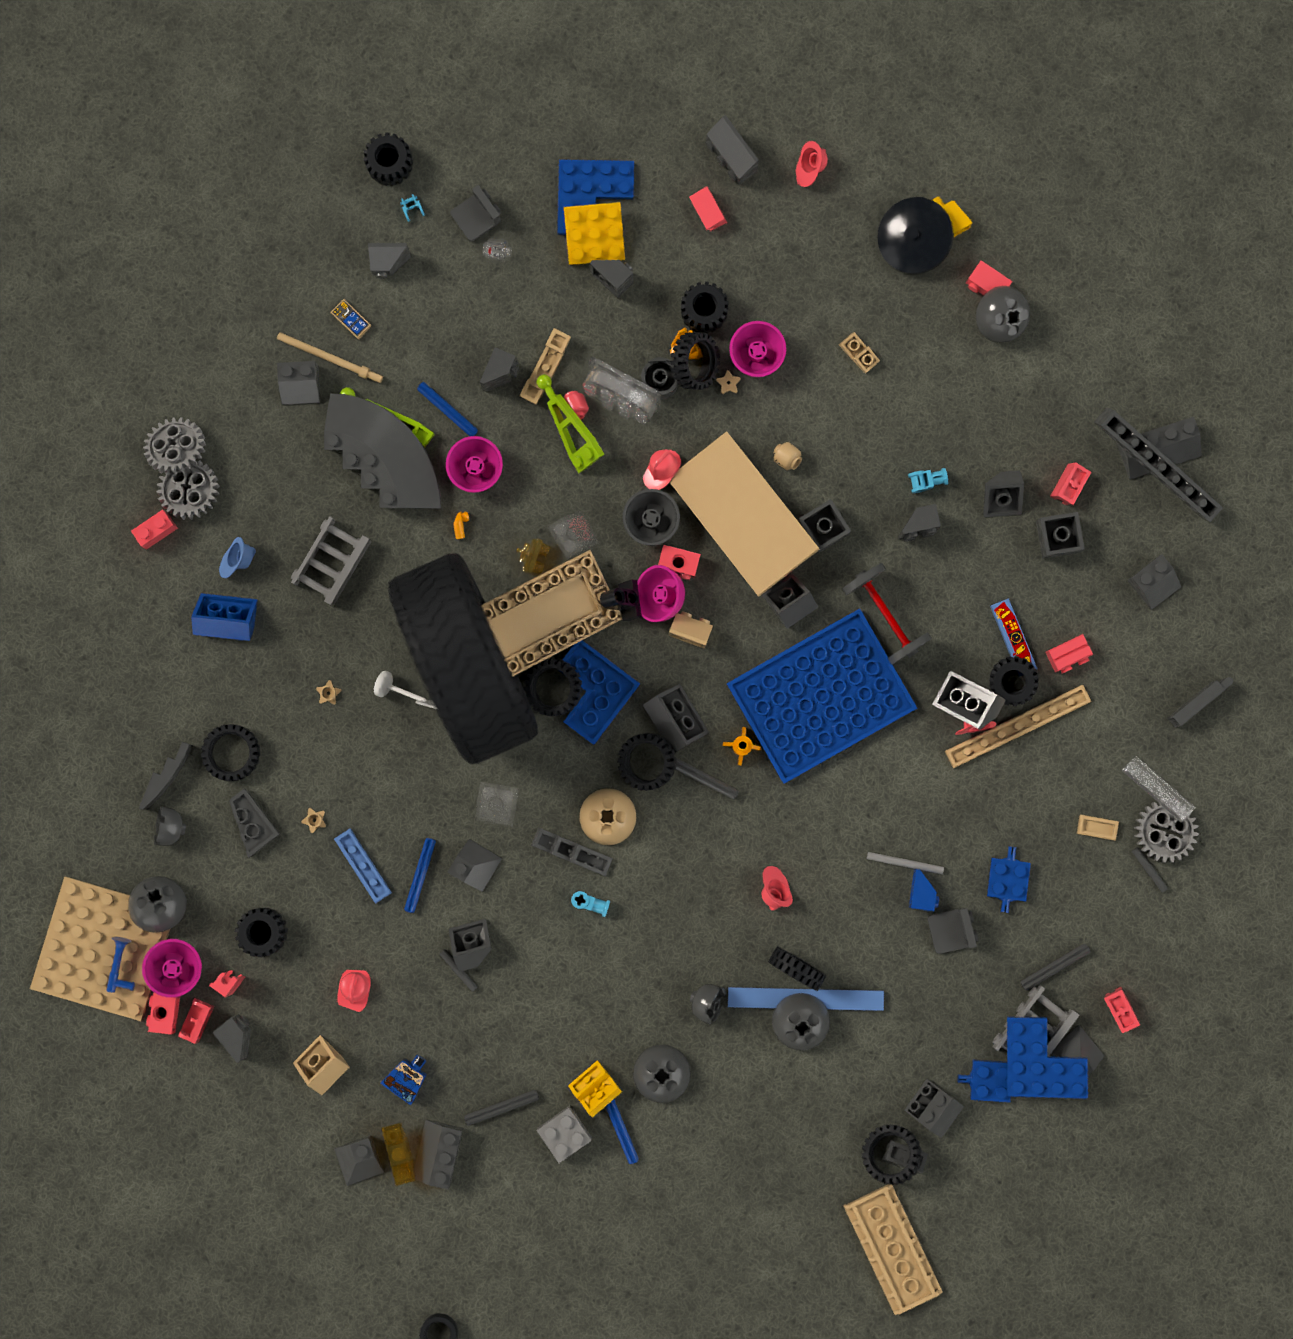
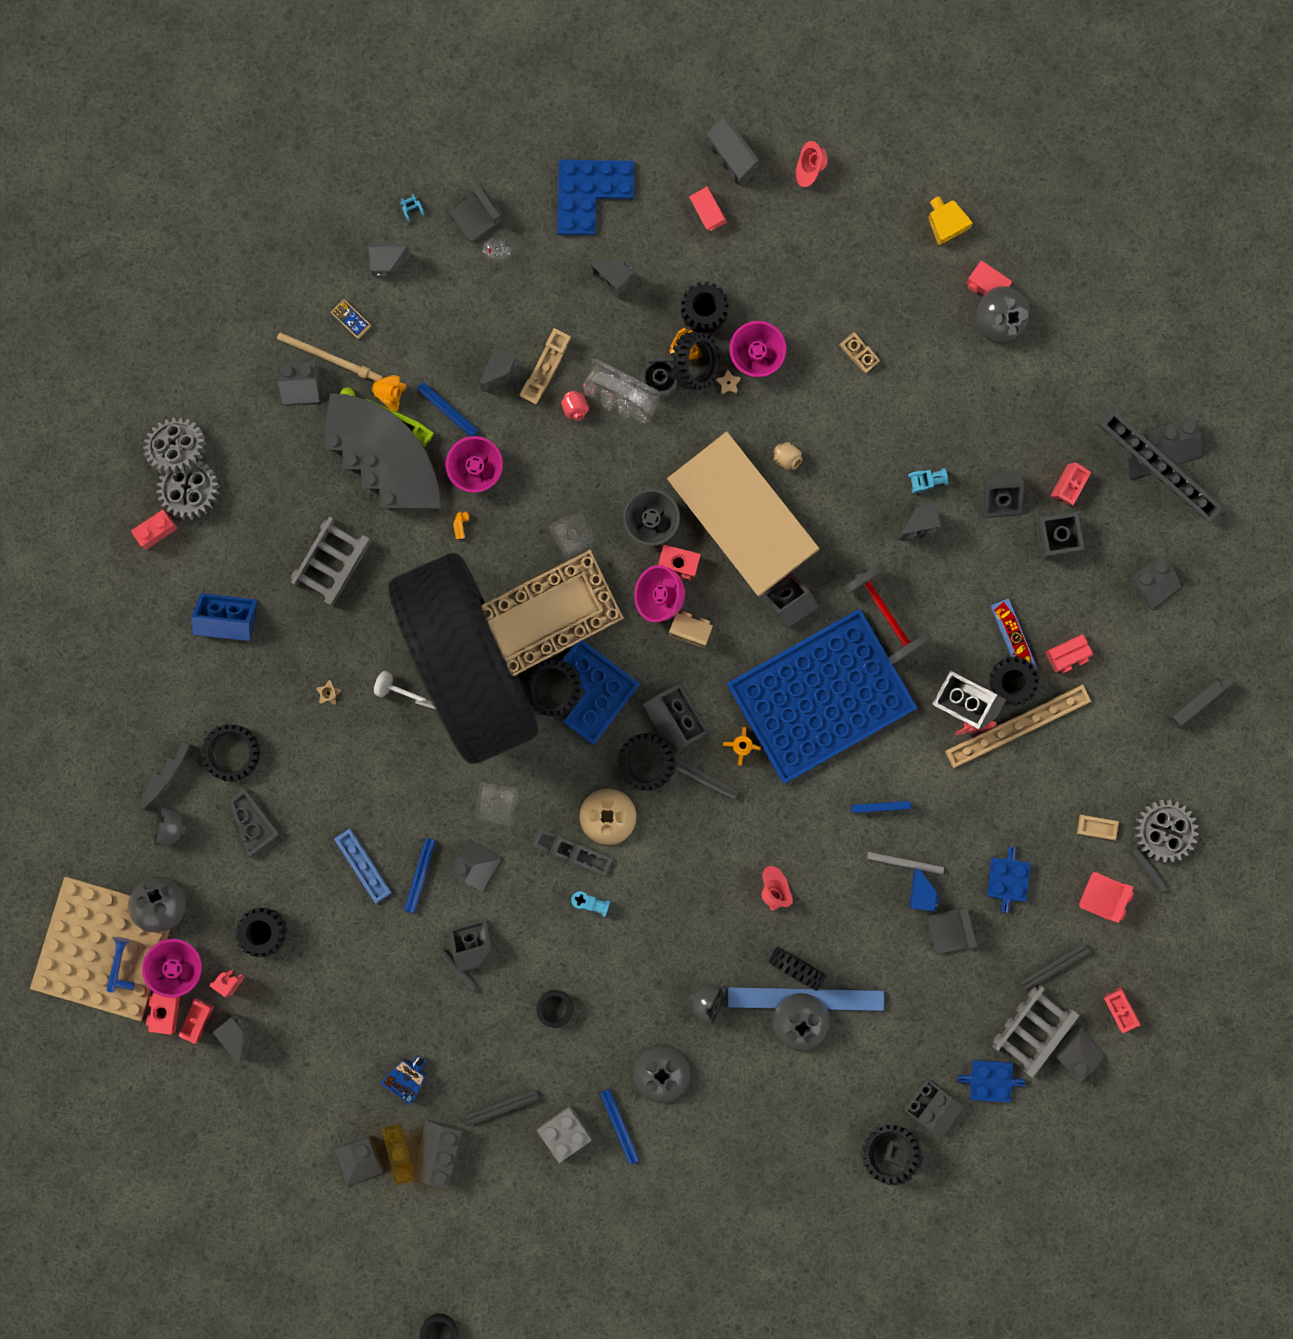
(237, 557): medium blue piece -> none
(309, 820): tan plate -> none
(320, 1065): tan slope -> none
(354, 989): coral piece -> none
(389, 391): none -> light orange brick
(394, 172): black tyre -> none
(536, 548): clear yellow hips -> none
(540, 1005): none -> black tyre
(589, 452): lime plate -> none
(594, 232): yellow plate -> none
(594, 1088): yellow slope -> none
(624, 599): black tile -> none
(661, 469): coral piece -> none
(825, 525): dark grey brick -> none
(880, 806): none -> blue tile
(893, 1249): tan ladder -> none
(915, 235): black dish -> none
(1035, 1074): blue plate -> none
(1106, 897): none -> coral bracket
(1158, 789): clear tile -> none

